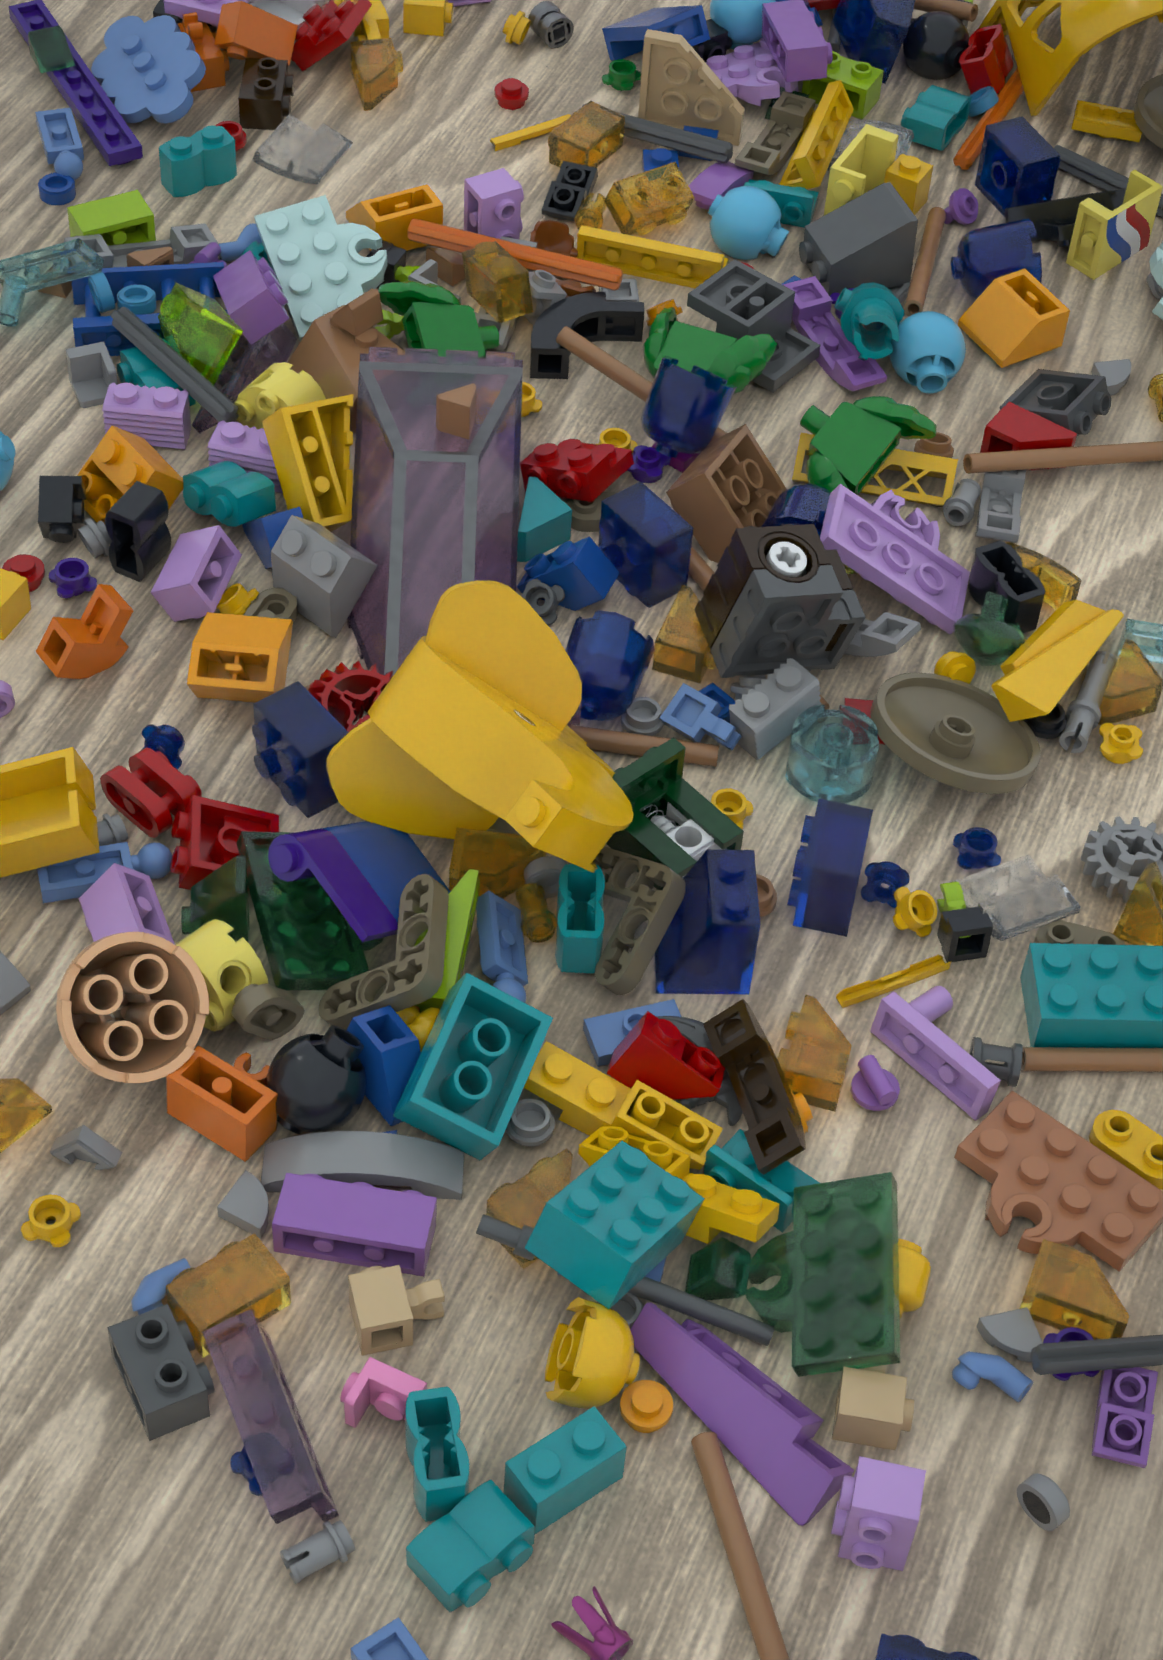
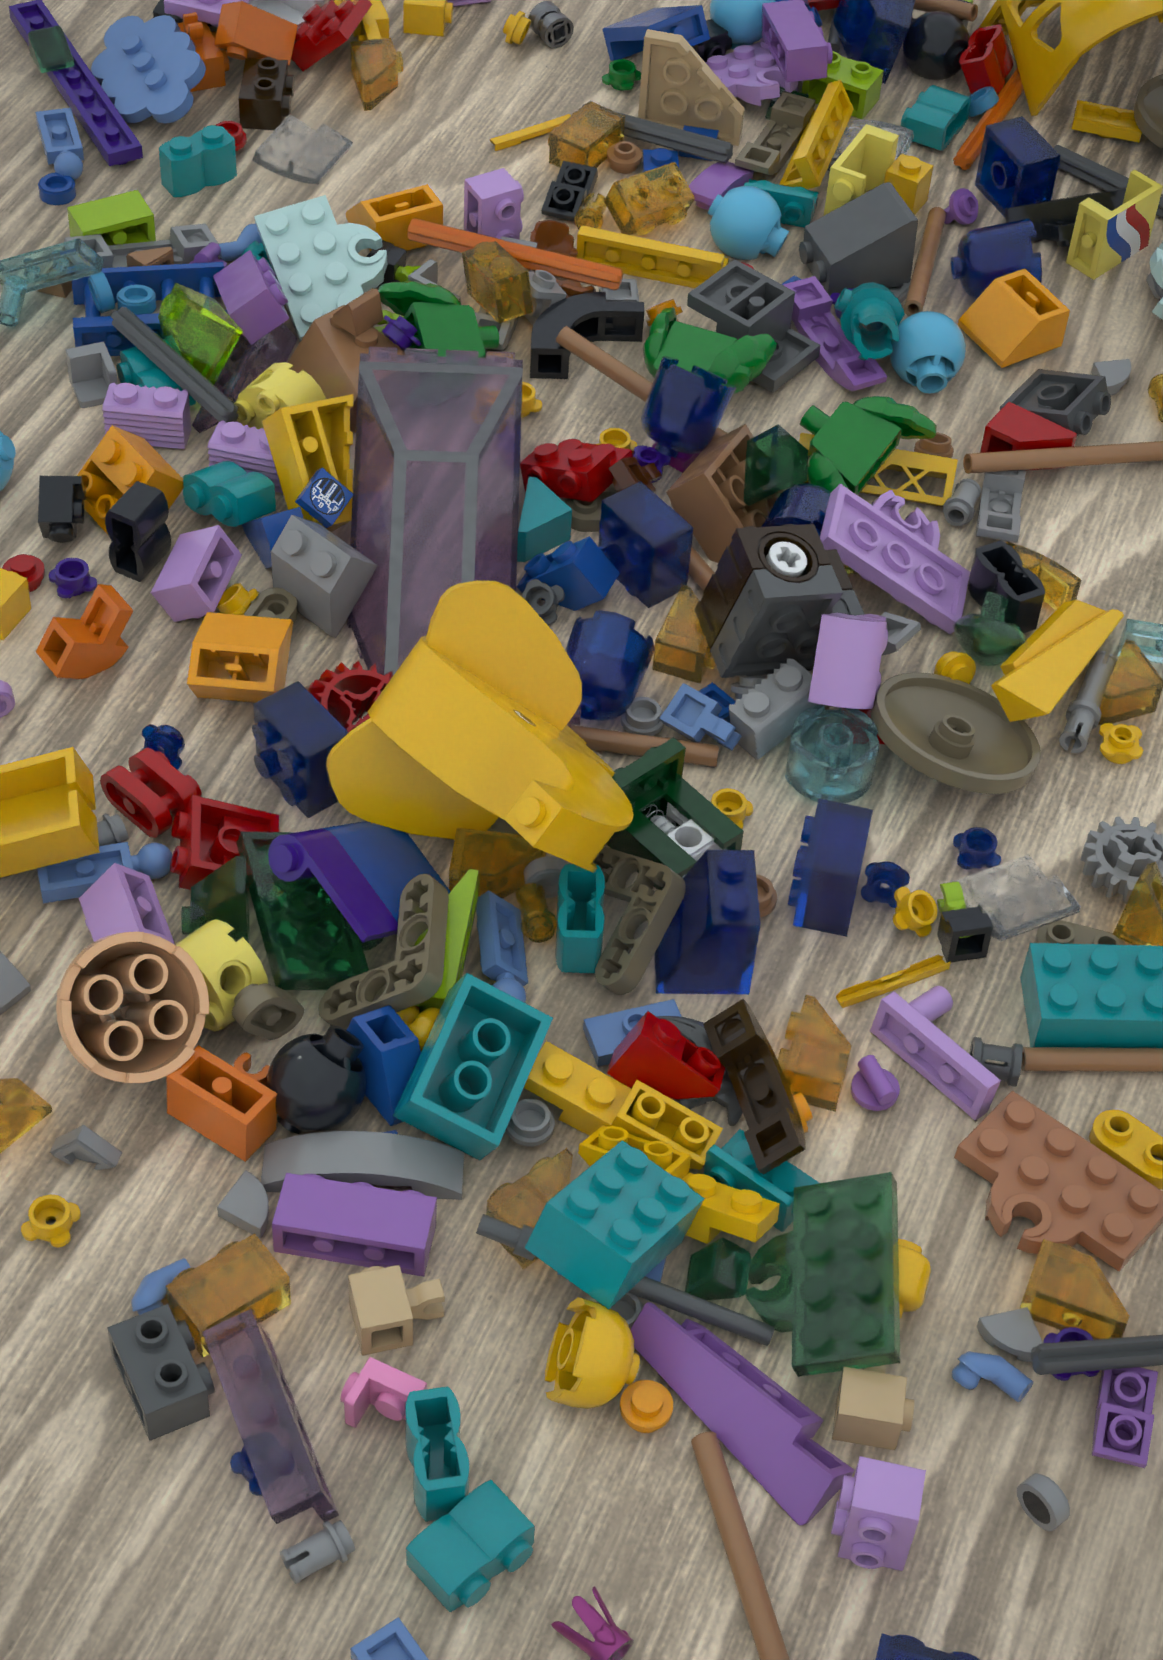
(95, 537): light grey plate -> none
(324, 498): none -> blue tile
(400, 332): none -> dark purple plate
(449, 264): medium nougat slope -> none
(457, 411): medium nougat slope -> none
(511, 93): red plate -> none
(565, 1469): teal brick -> none
(624, 157): none -> medium nougat plate
(629, 472): none -> reddish brown plate
(773, 465): none -> clear green slope
(848, 660): none -> lavender brick
(1049, 725): black plate -> none

